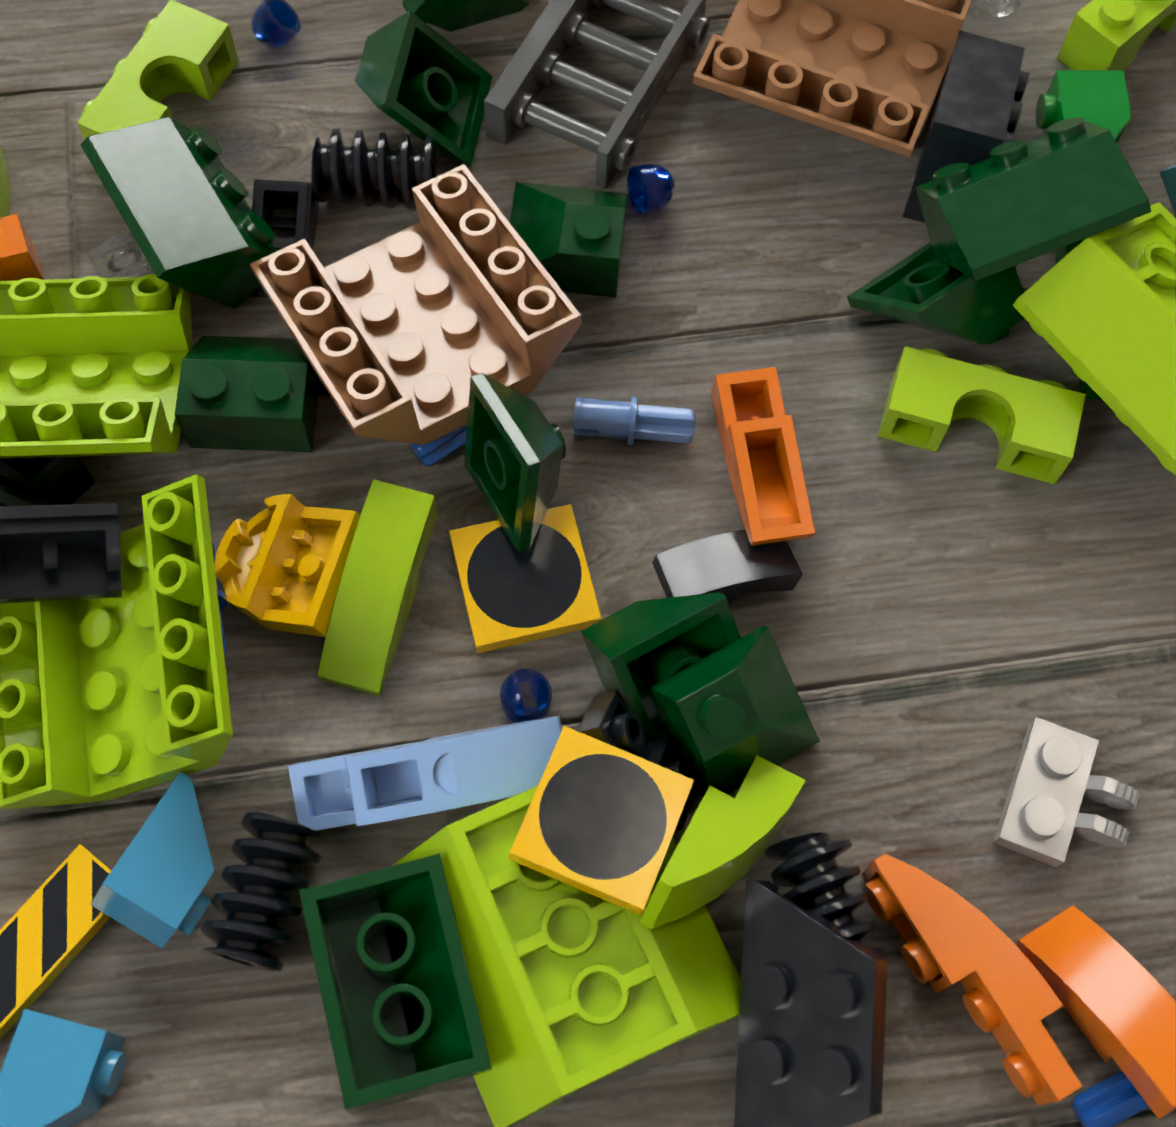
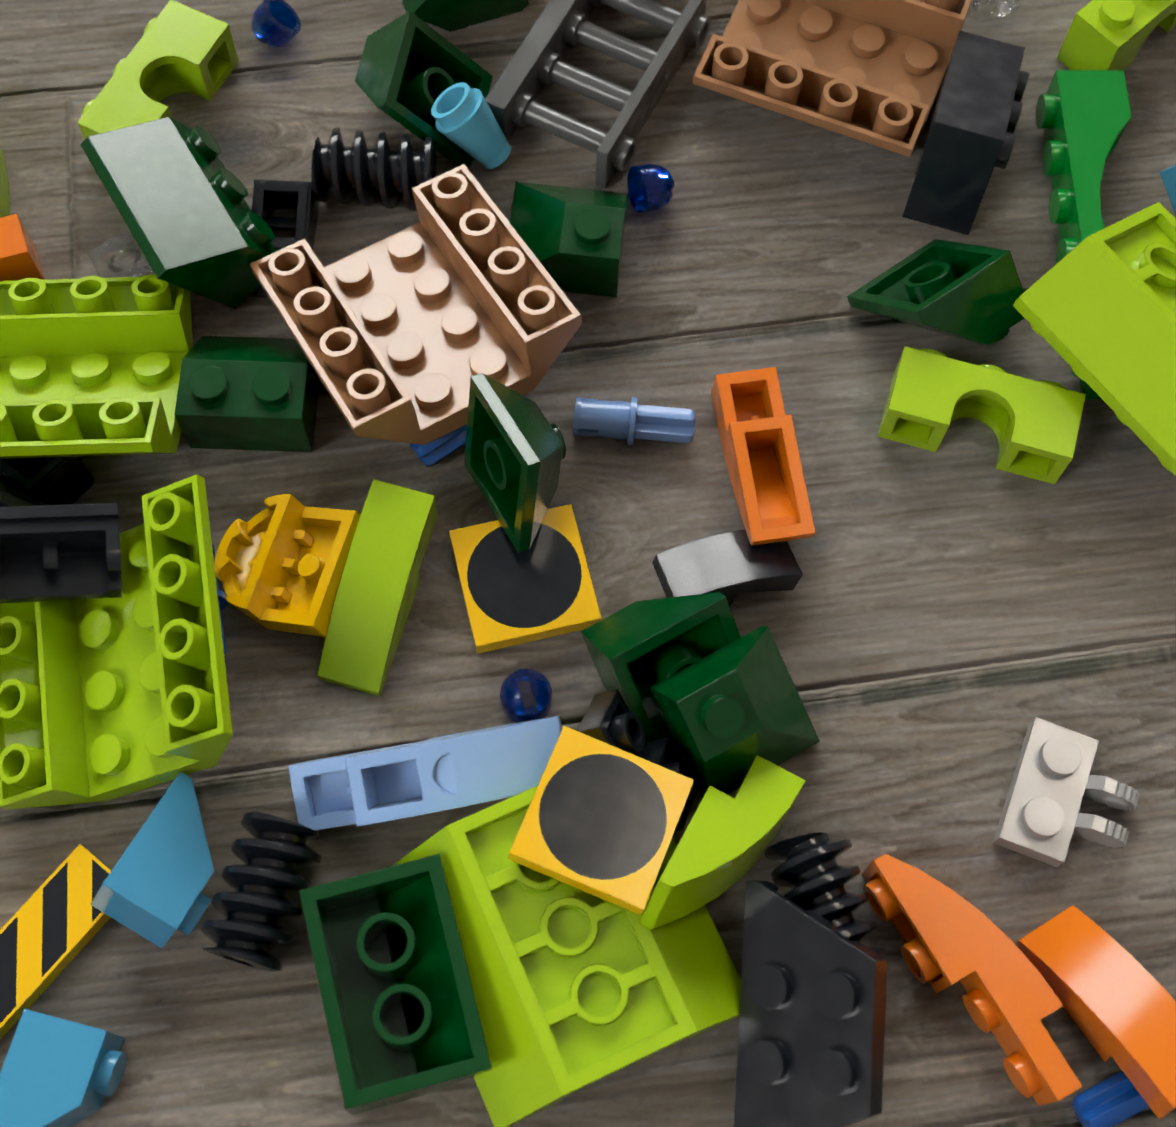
(470, 124): none -> medium azure cone
(1030, 198): dark green slope -> none

